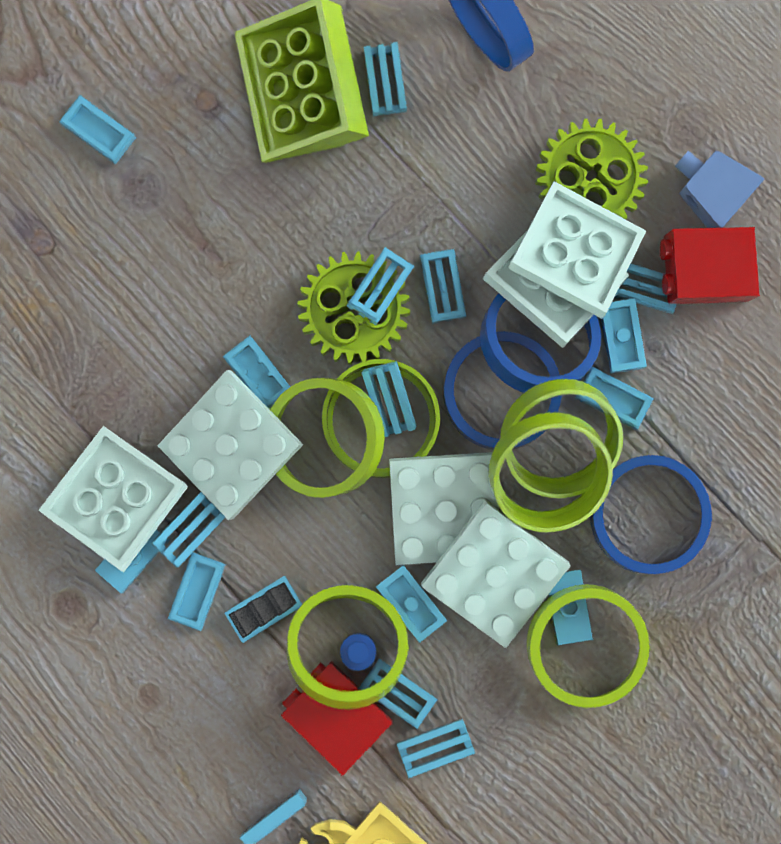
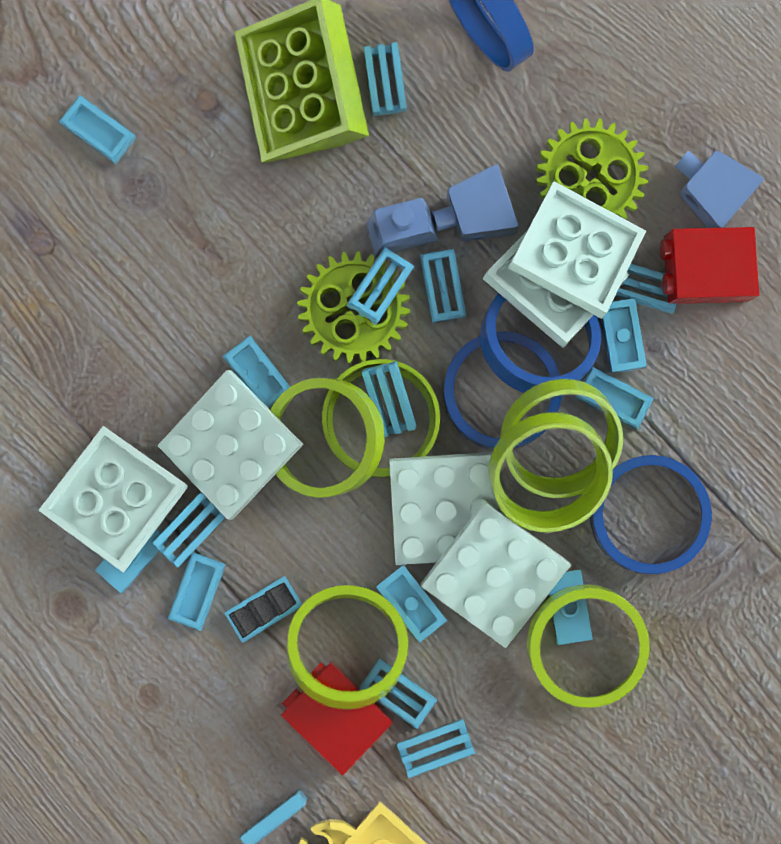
(358, 651): blue brick -> none
(401, 226): none -> medium blue torso
(478, 208): none -> medium blue torso

